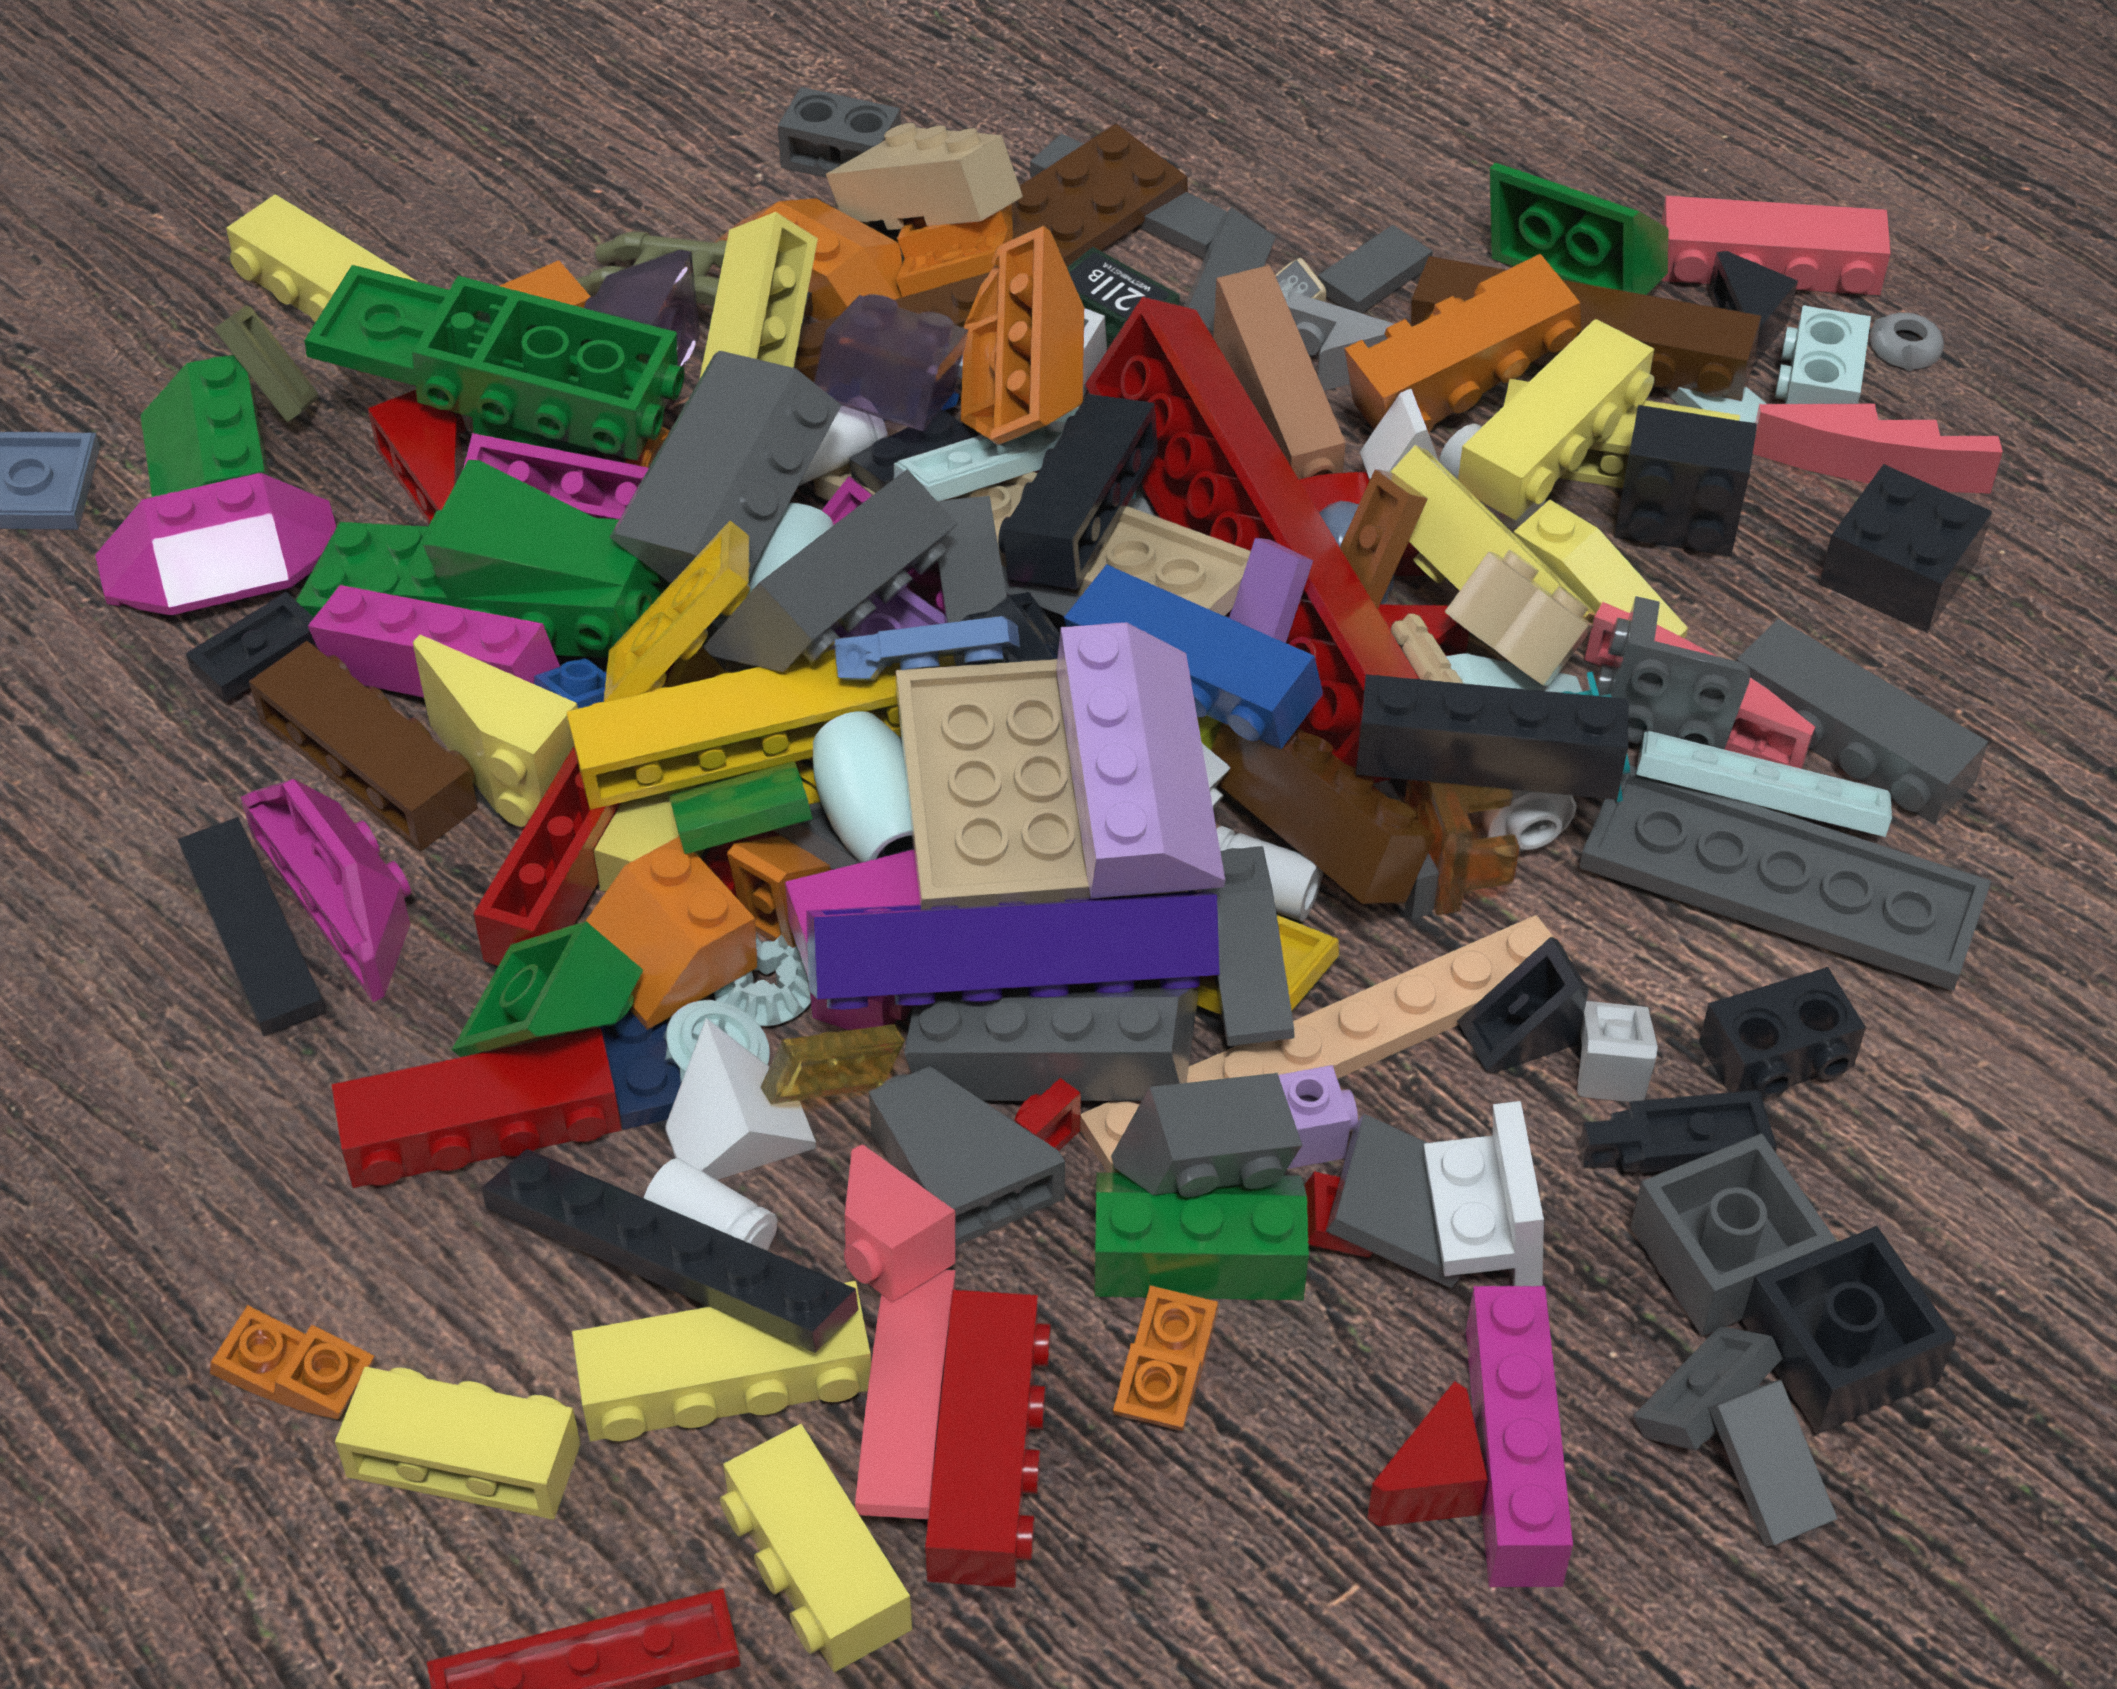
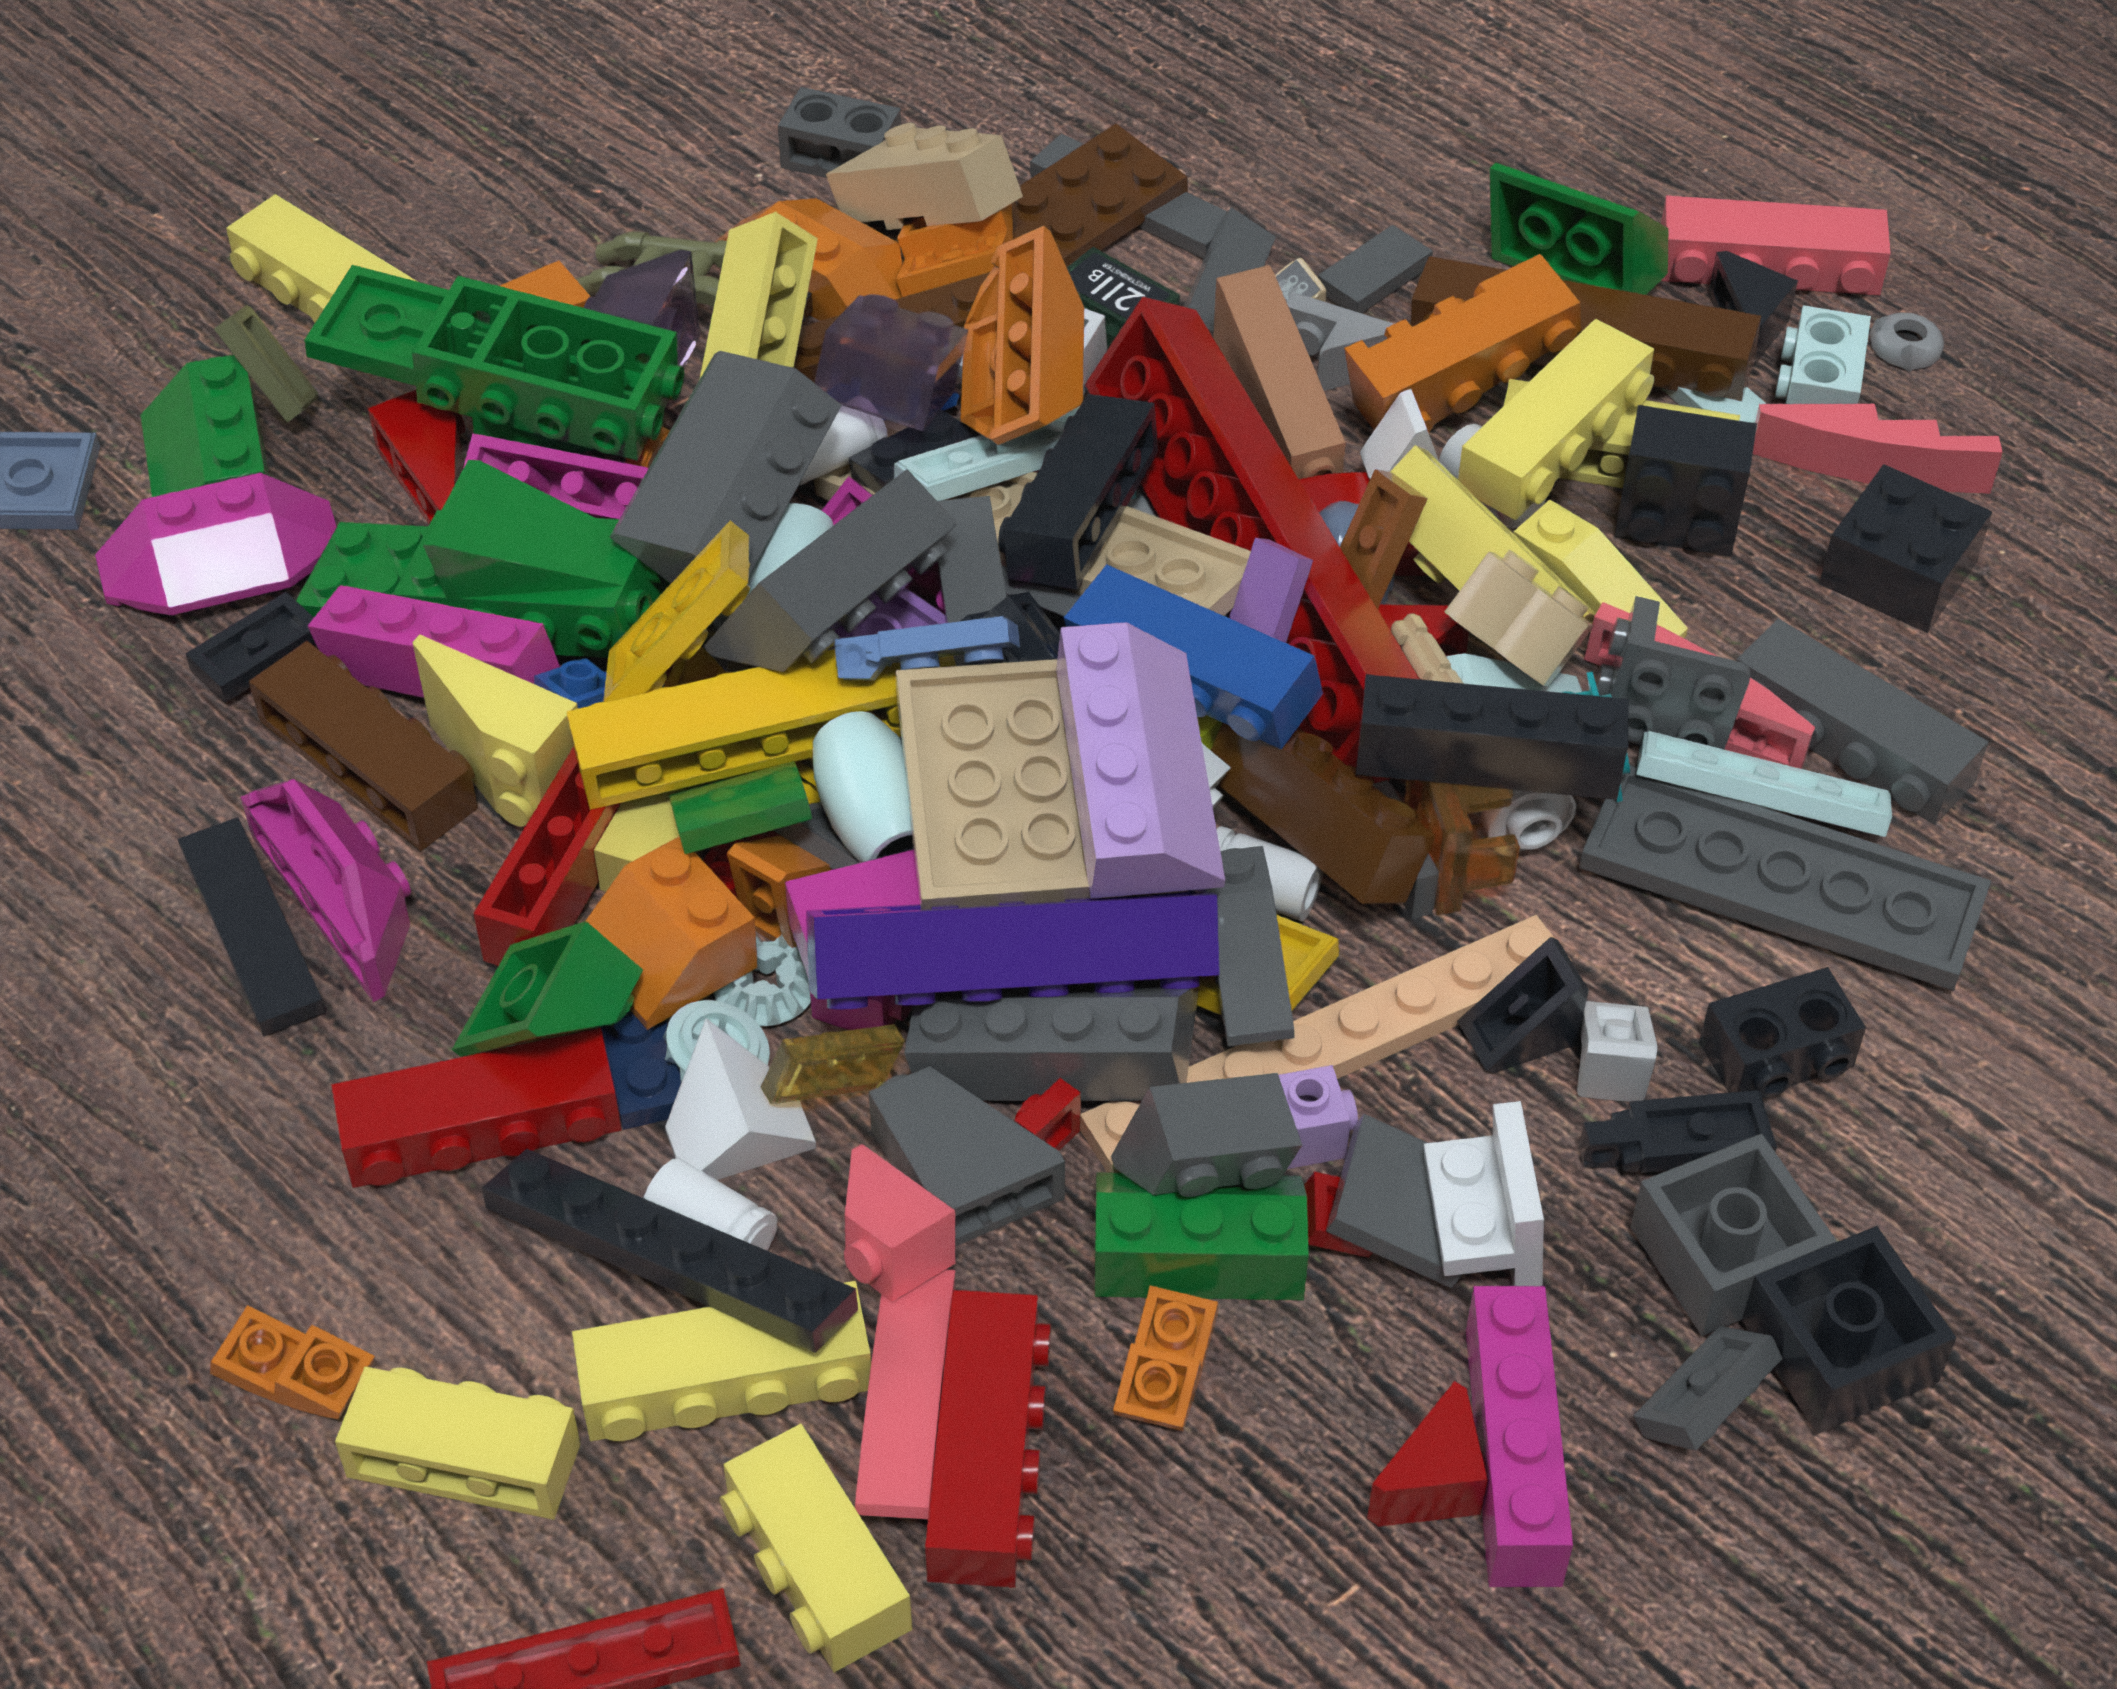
(1772, 1463): dark grey tile -> none

